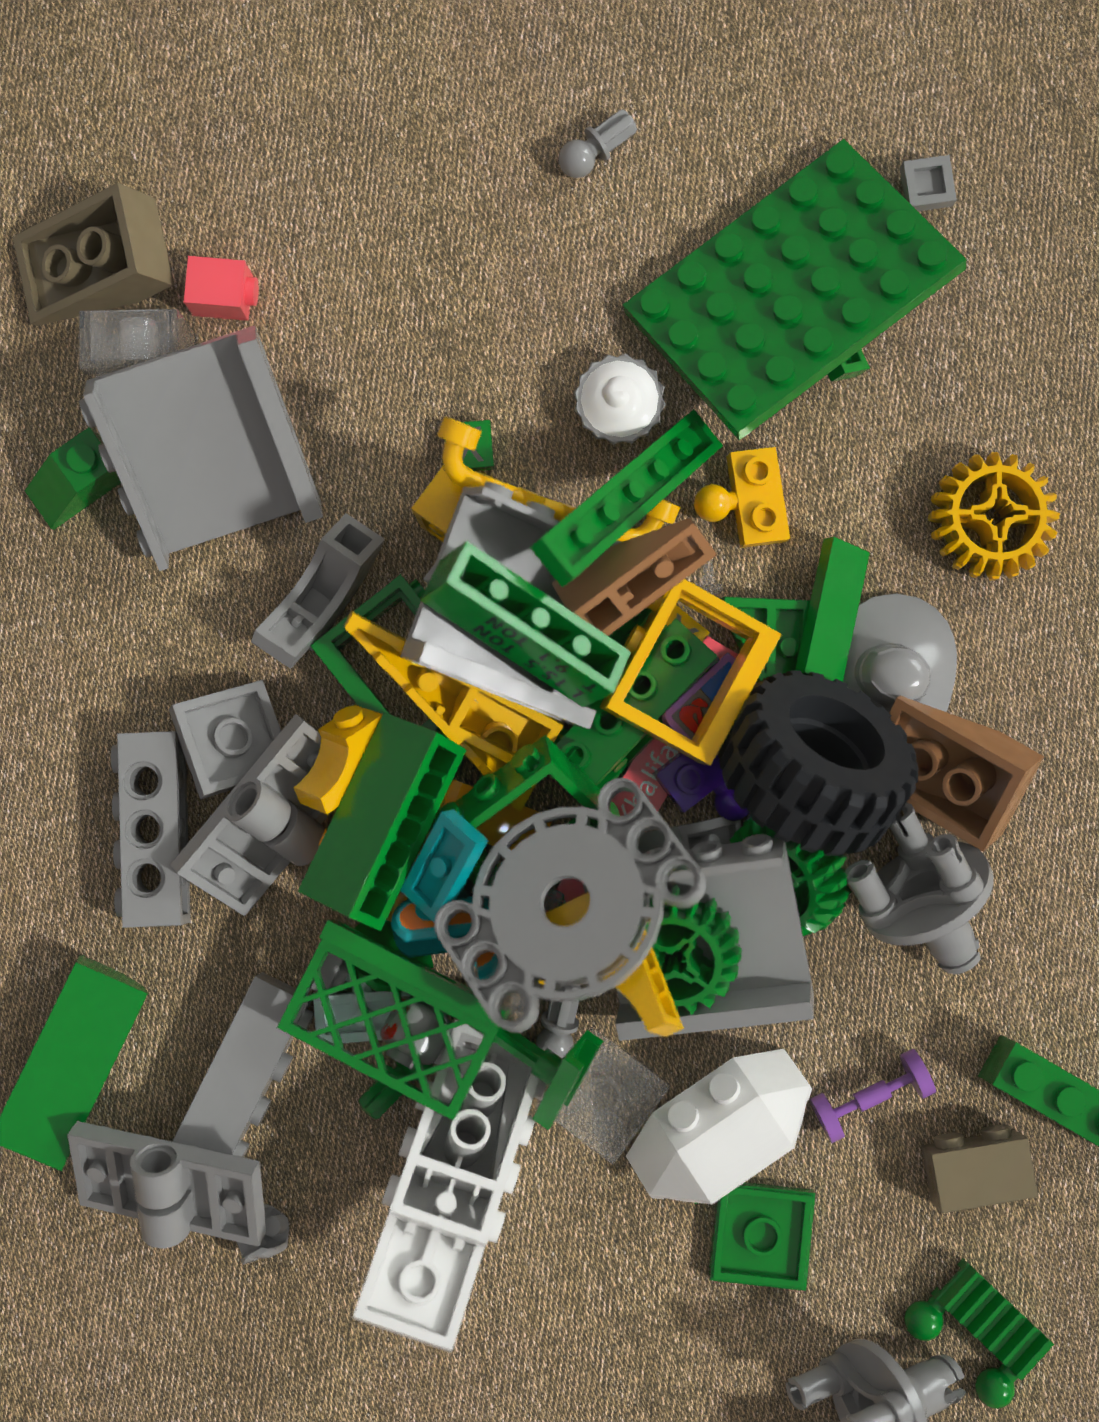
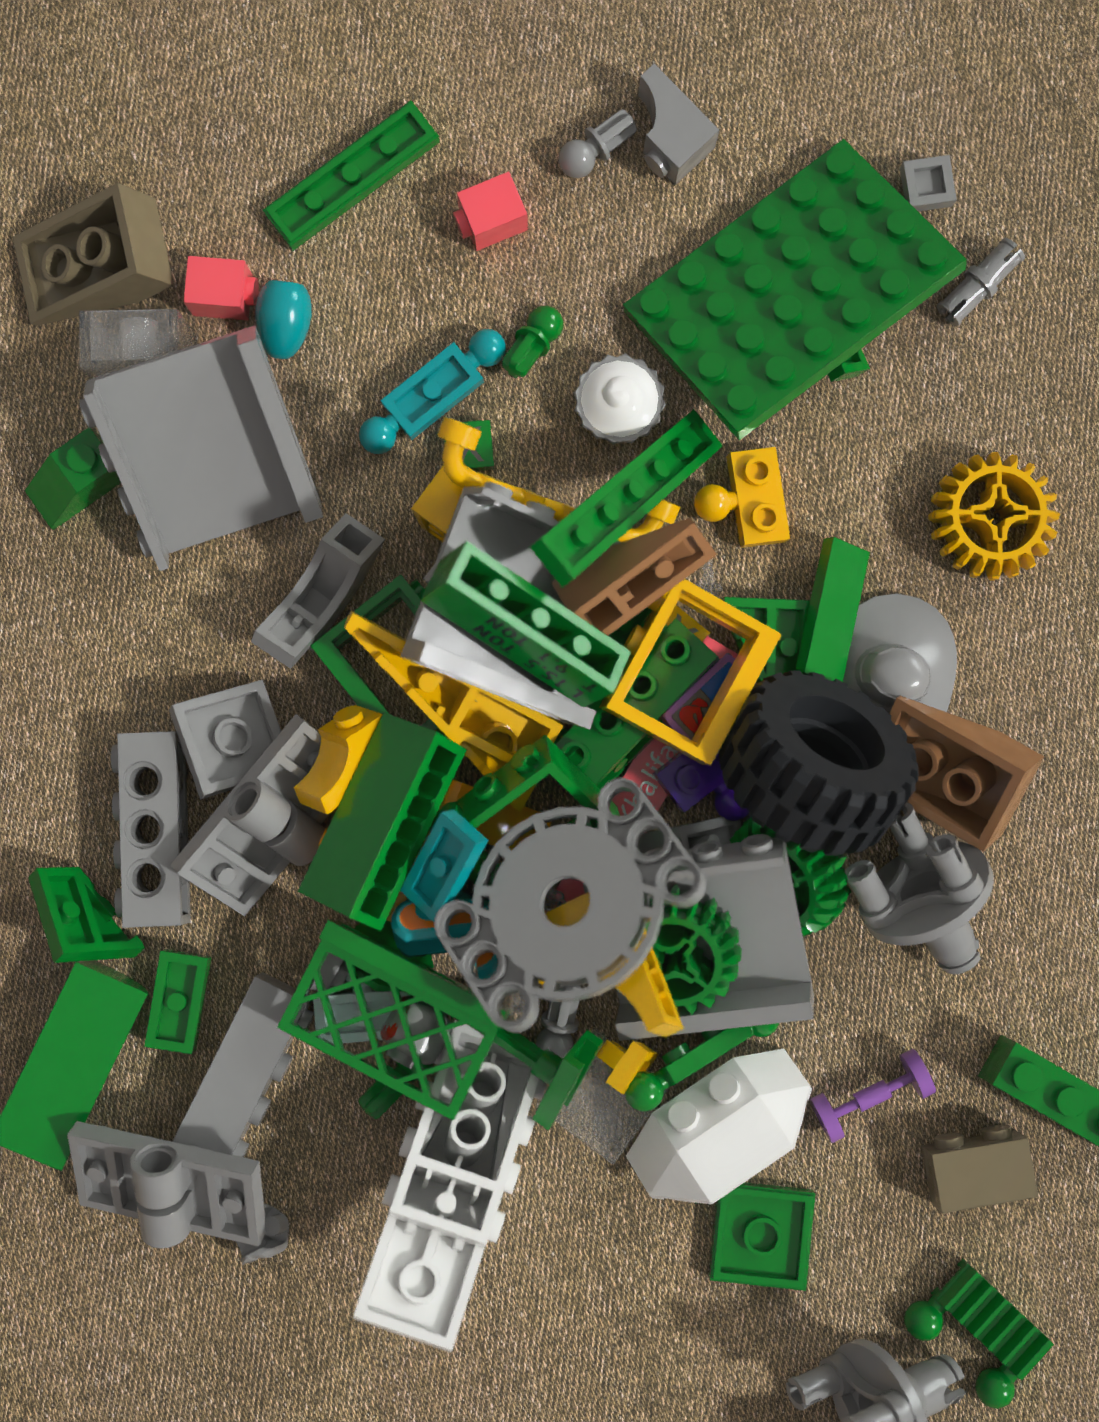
(77, 918): none -> green wing
(177, 1001): none -> green plate
(283, 317): none -> teal animal
(351, 175): none -> green tile
(432, 391): none -> teal plate
(491, 211): none -> coral brick
(533, 340): none -> green axle
(625, 1062): none -> yellow tile
(647, 1088): none -> green plate
(680, 130): none -> light grey arch
(980, 282): none -> light grey pin

